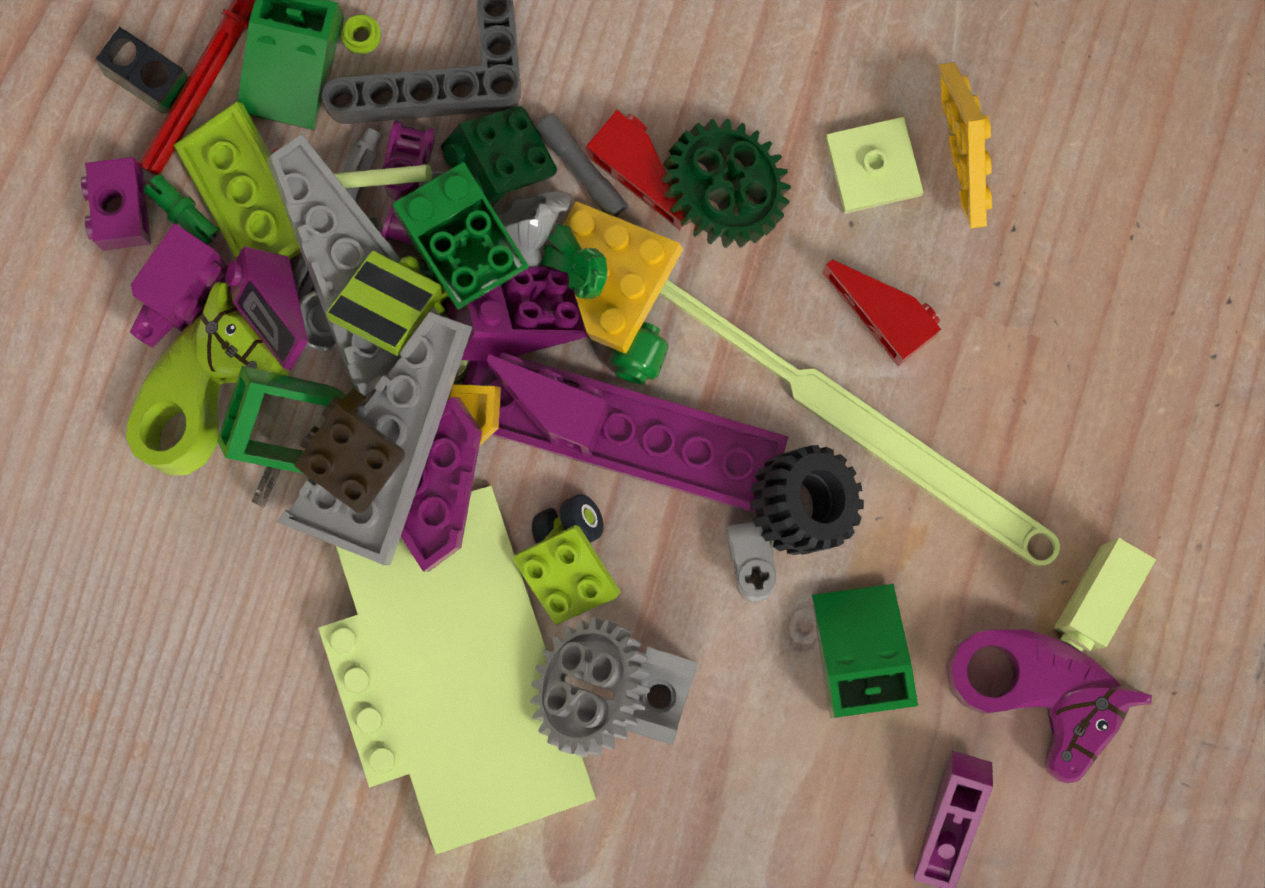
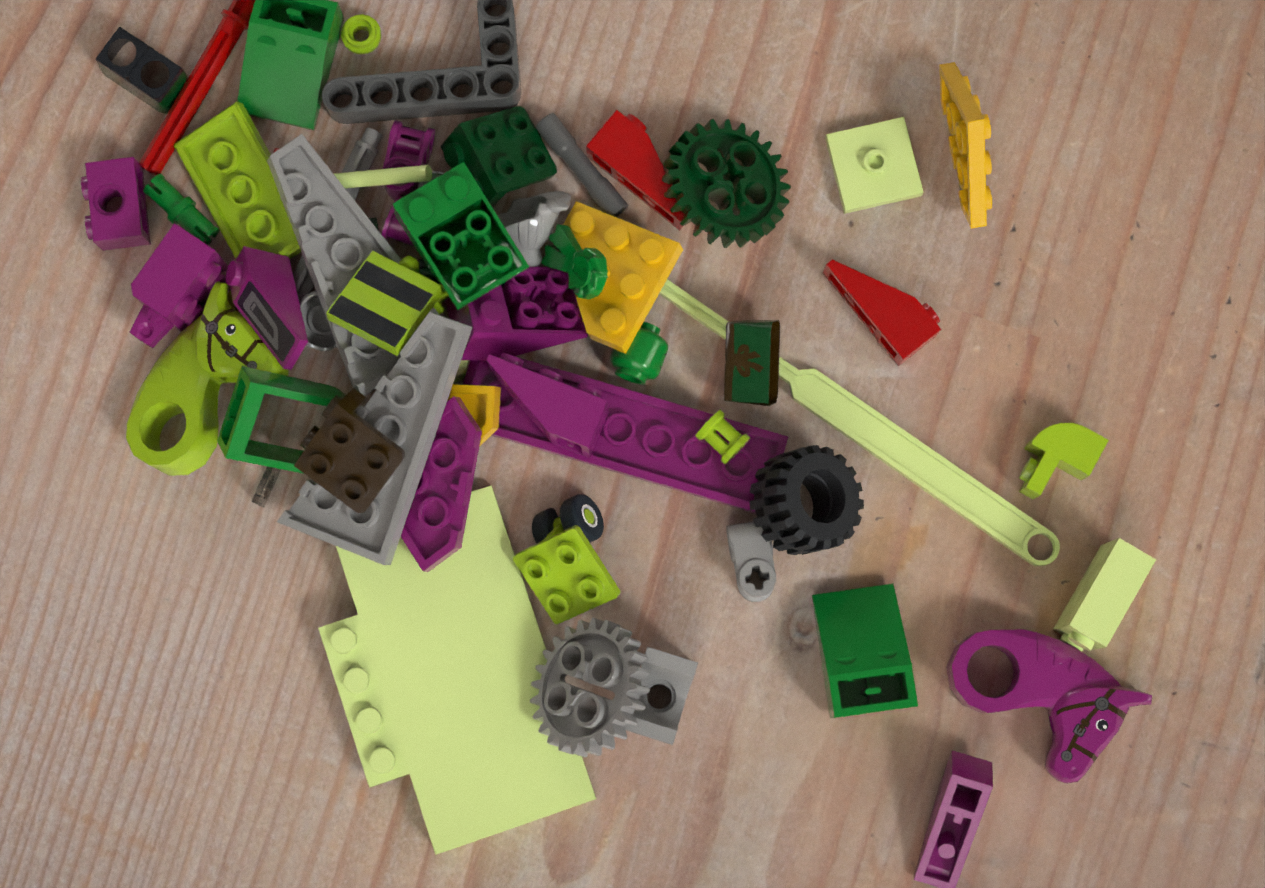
(735, 439): none -> lime bush
(752, 362): none -> piece
(1060, 446): none -> lime brick

